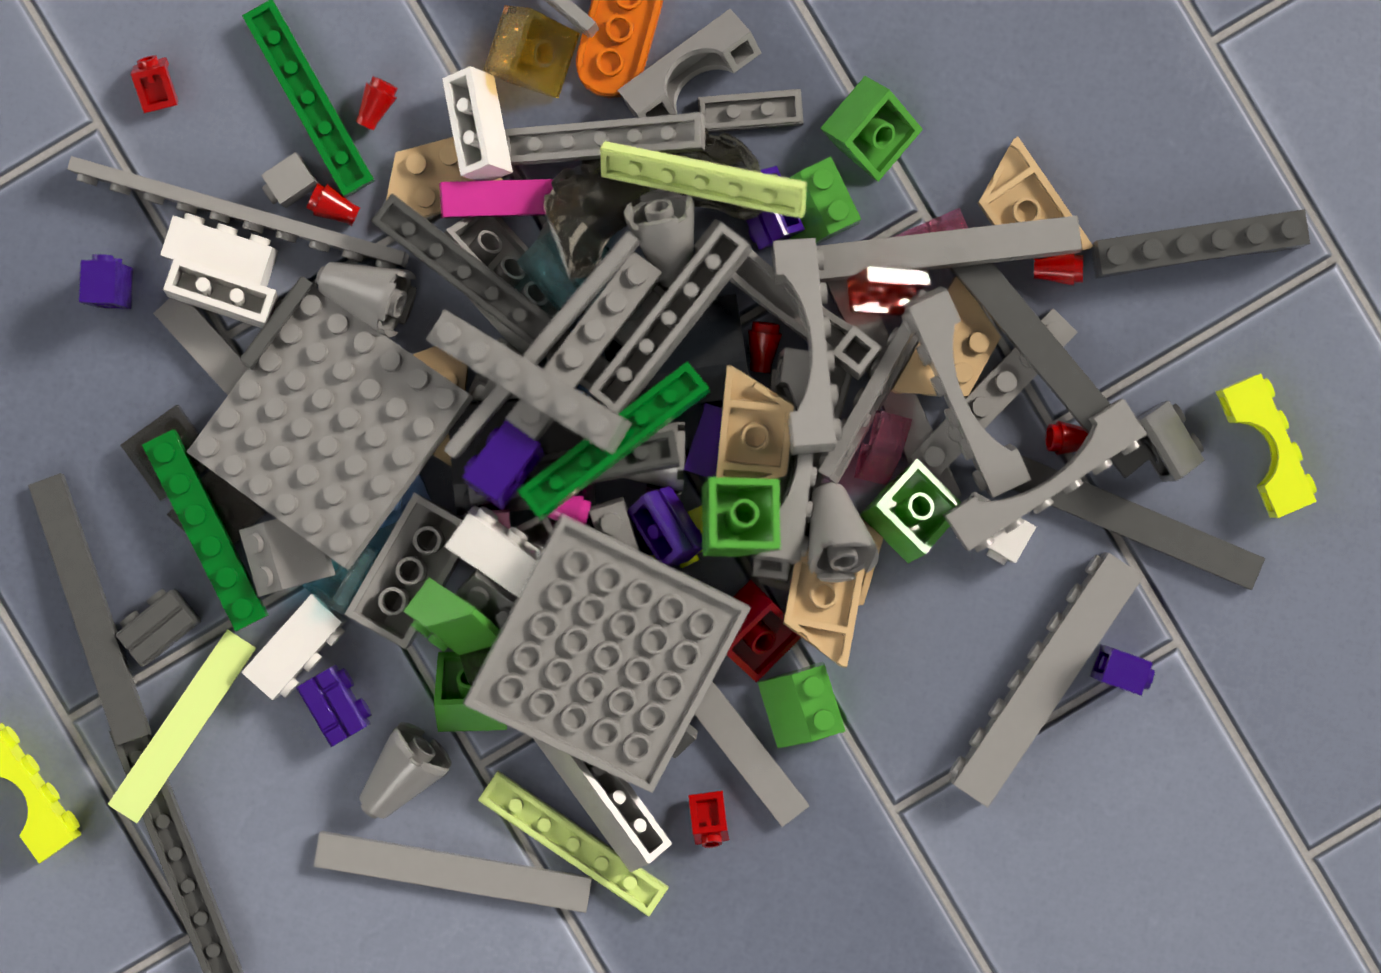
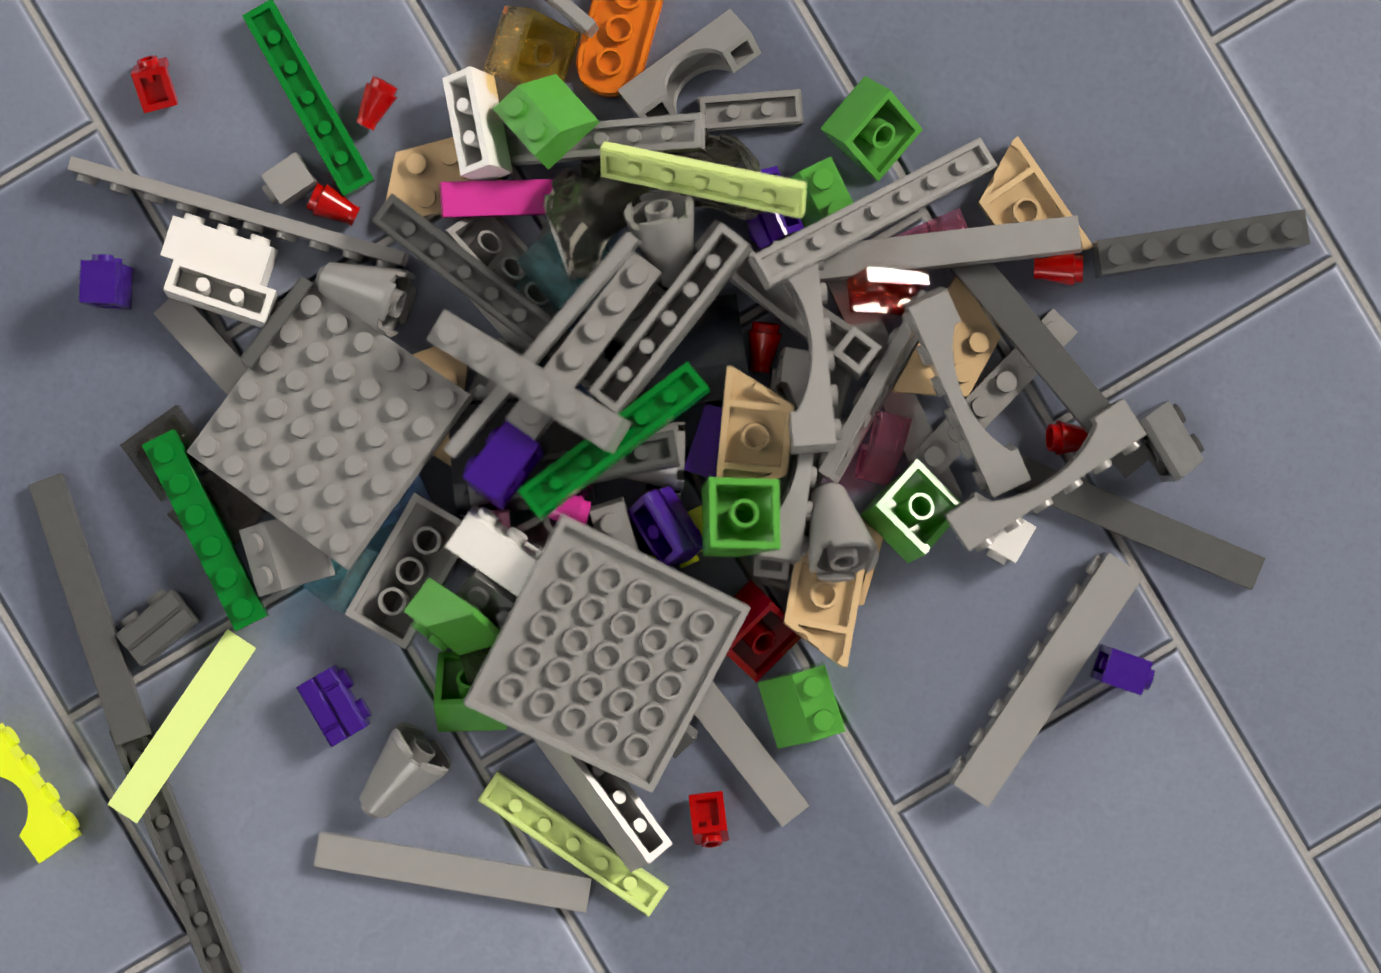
(295, 648): white brick -> none
(546, 117): none -> bright green slope
(872, 213): none -> light grey tile
(1285, 484): neon yellow arch -> none

